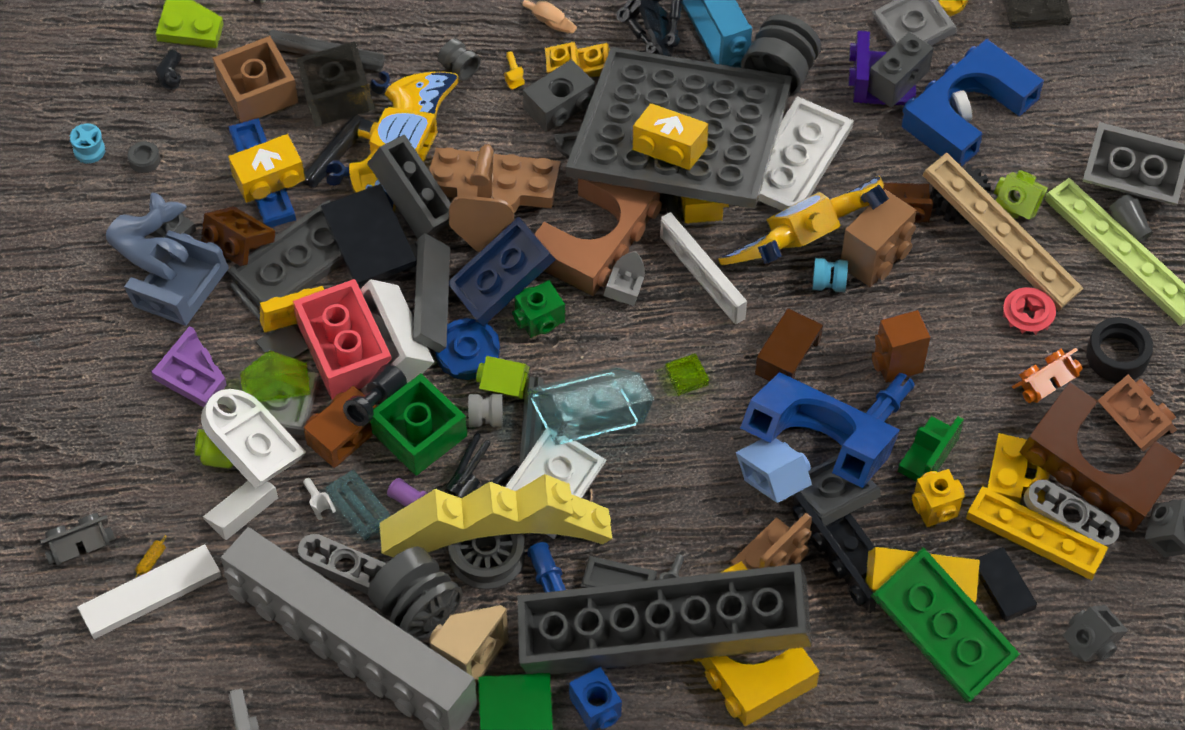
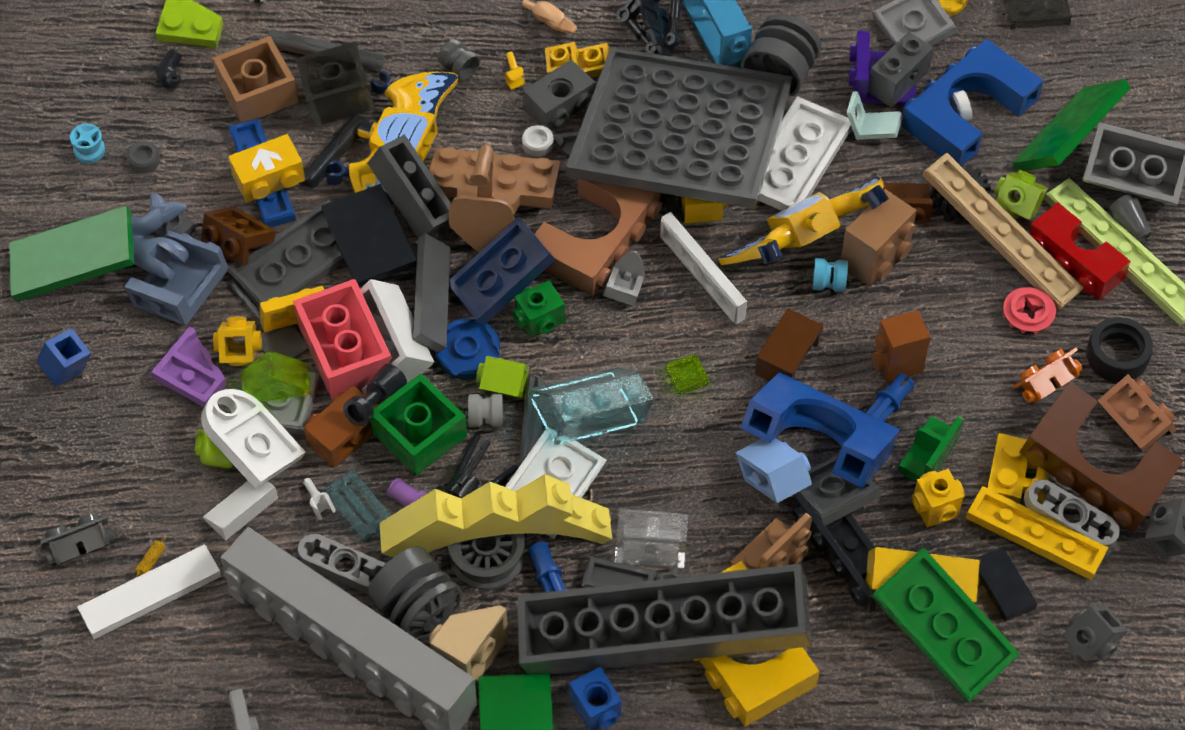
(63, 357): none -> blue brick
(71, 253): none -> tile
(232, 351): none -> yellow brick
(537, 141): none -> white tile
(651, 538): none -> clear brick
(670, 136): yellow brick -> none
(872, 124): none -> light aqua bracket
(1071, 125): none -> green tile
(1094, 269): none -> red arch

